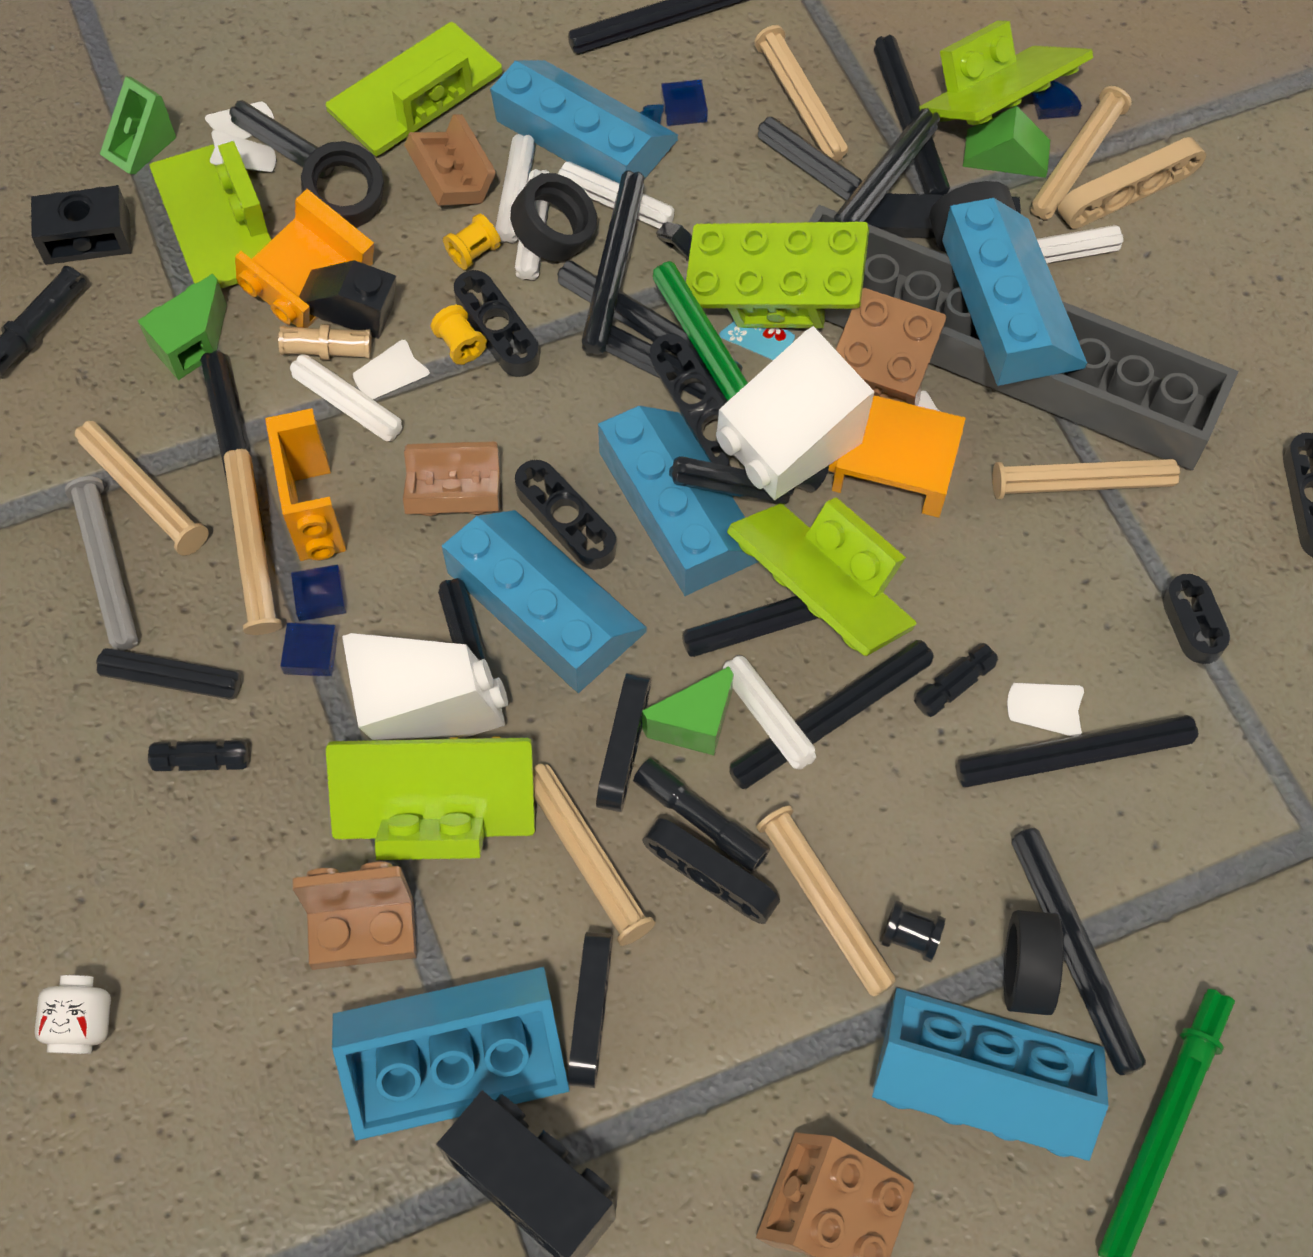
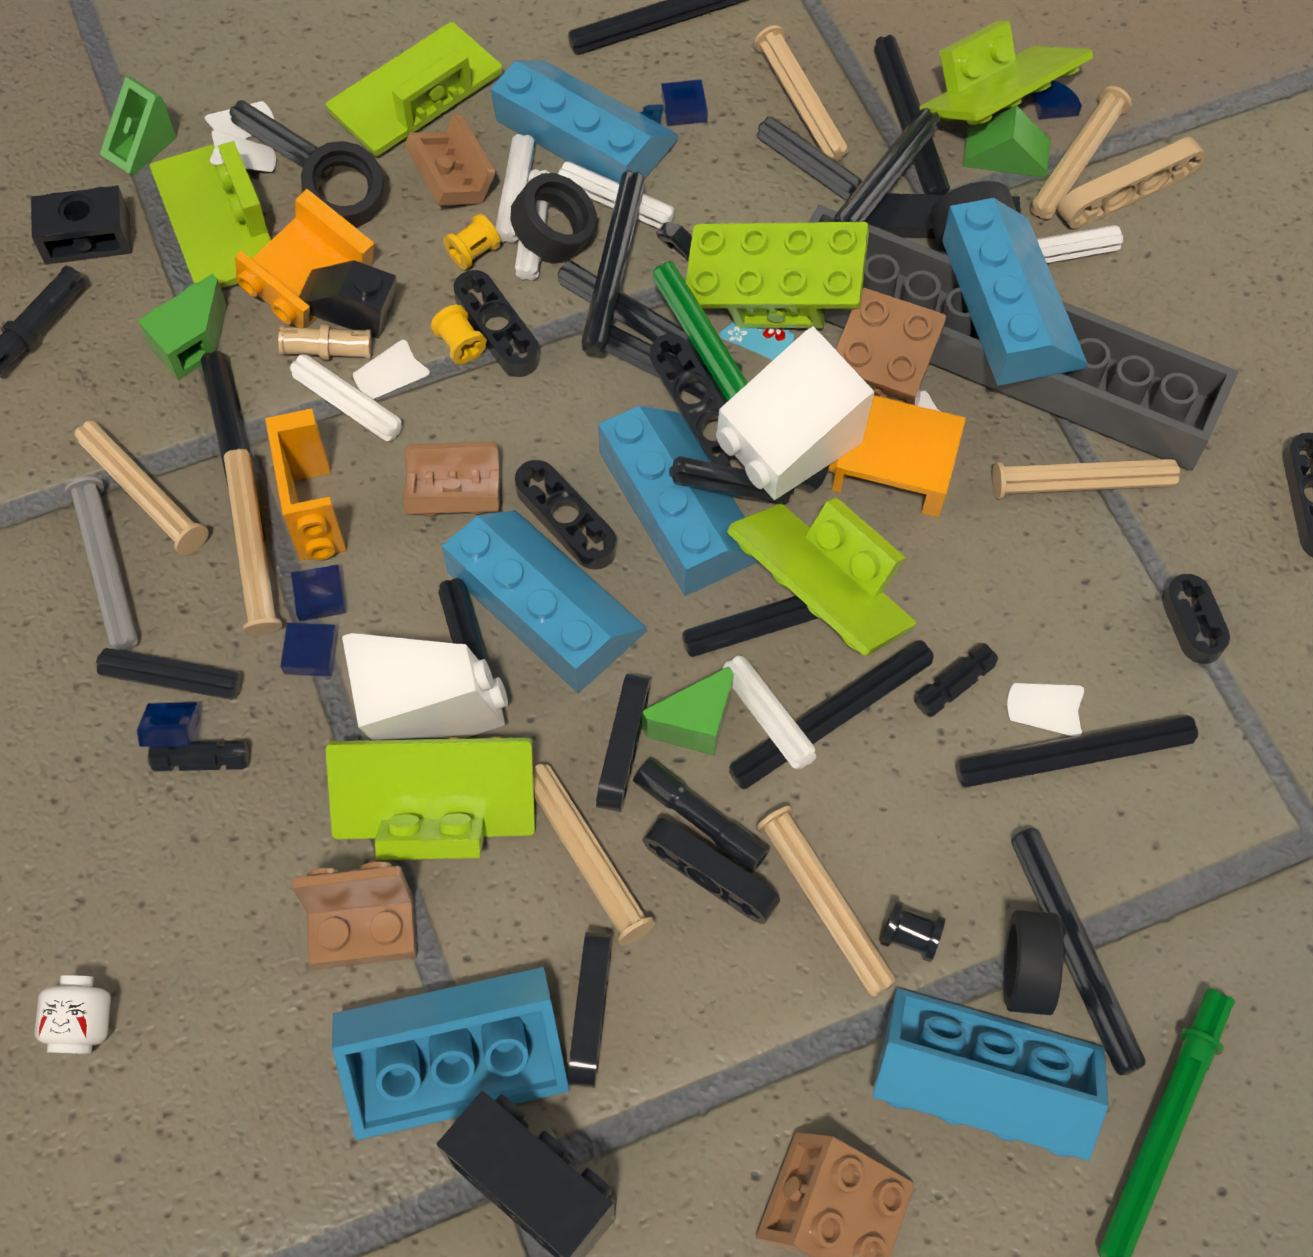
(168, 724): none -> clear blue tile

